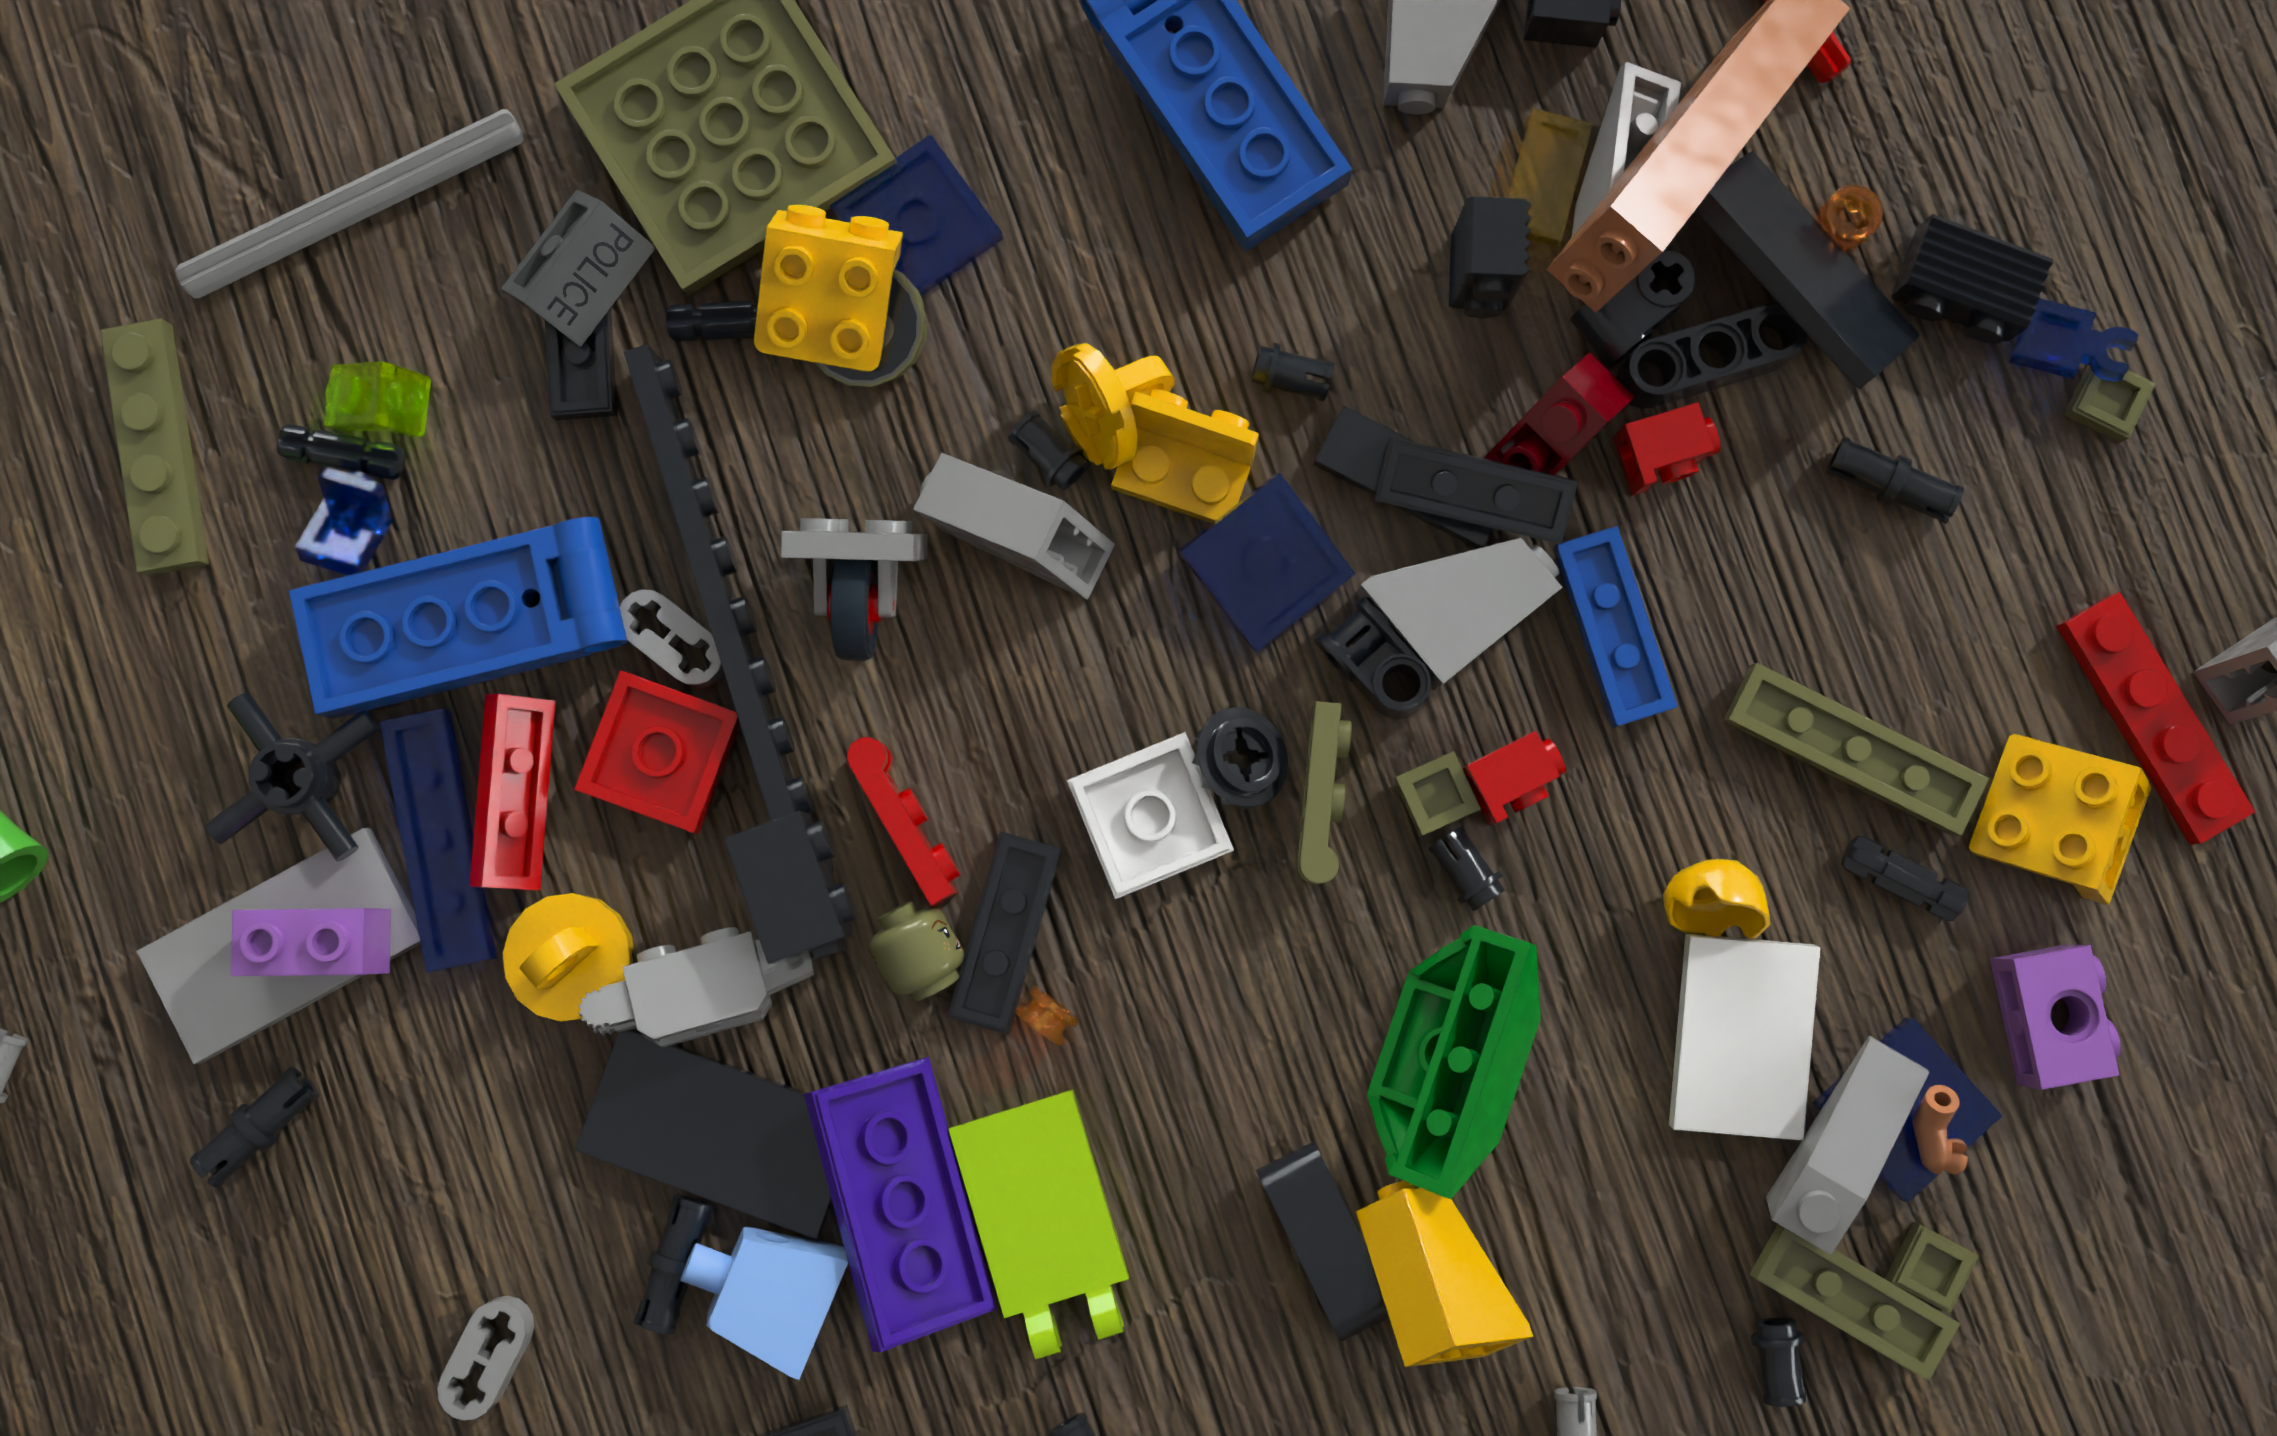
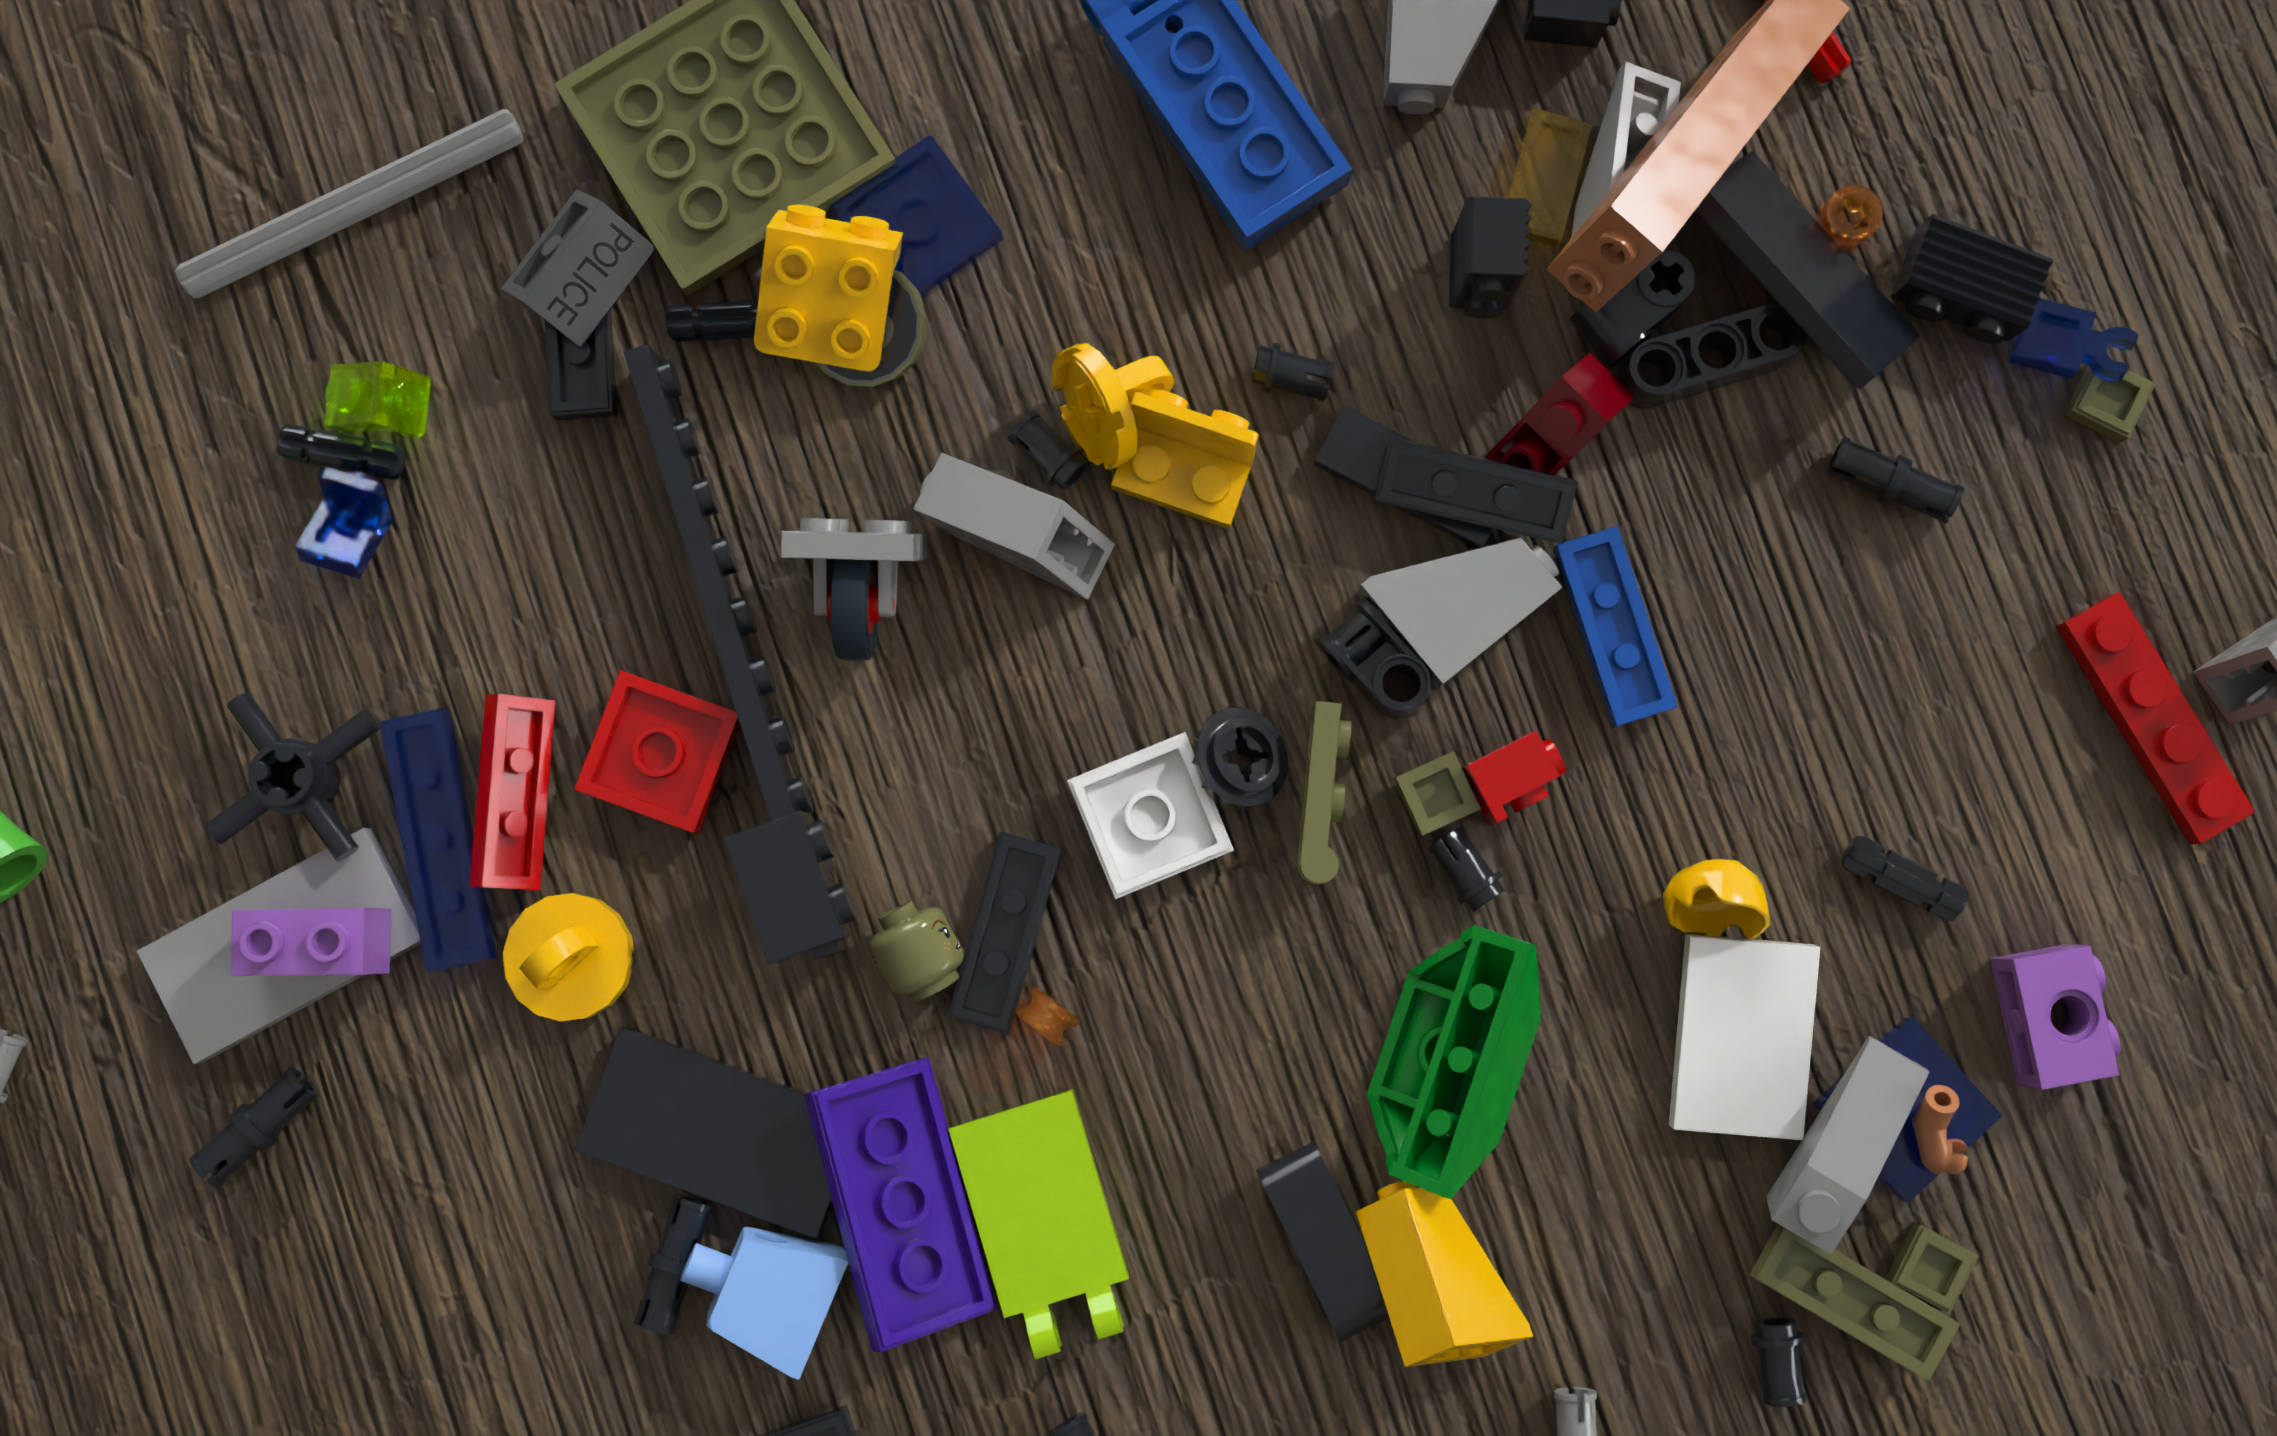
(154, 447): olive plate -> none
(458, 618): blue hinge -> none
(473, 1350): light grey beam -> none
(663, 650): light grey beam -> none
(693, 990): light grey hinge -> none
(902, 819): red plate -> none
(1266, 562): clear blue tile -> none
(1665, 447): red brick -> none
(1856, 750): olive plate -> none
(2062, 815): yellow bracket -> none

